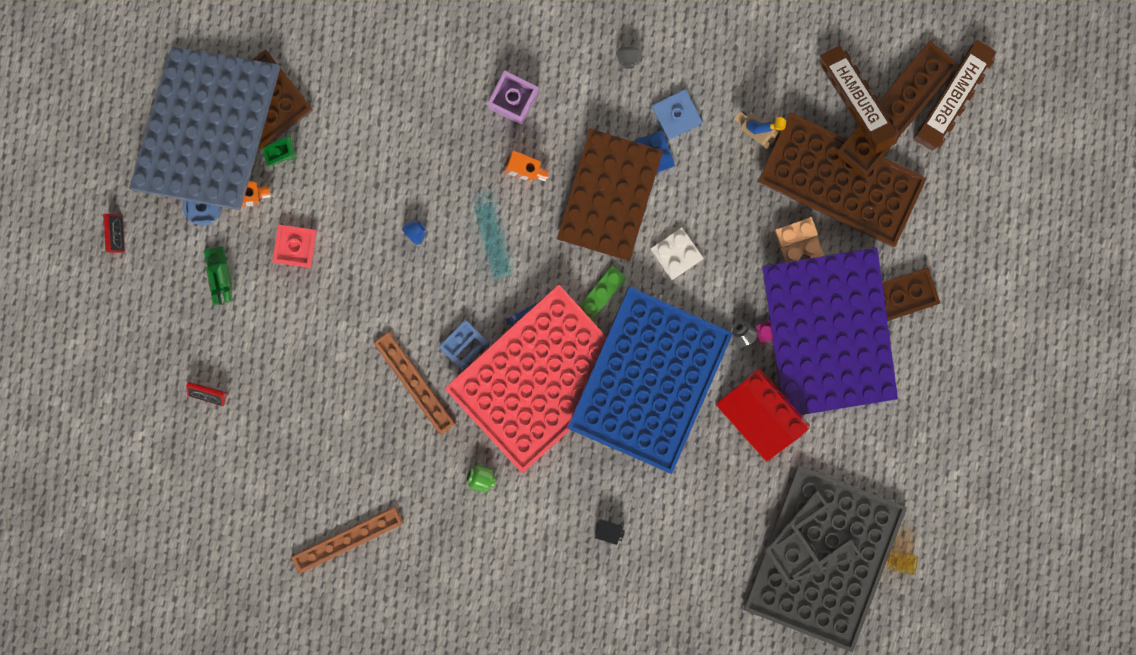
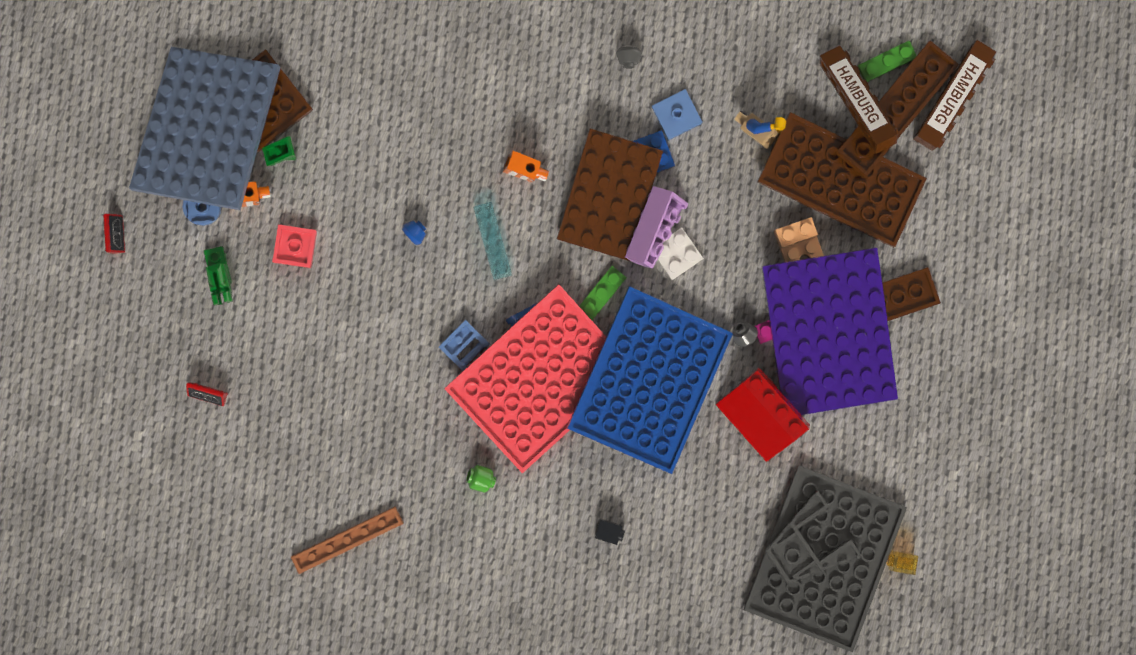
(414, 383): nougat tile -> none
(513, 97): lavender brick -> none
(655, 226): none -> lavender wedge
(887, 61): none -> bright green plate

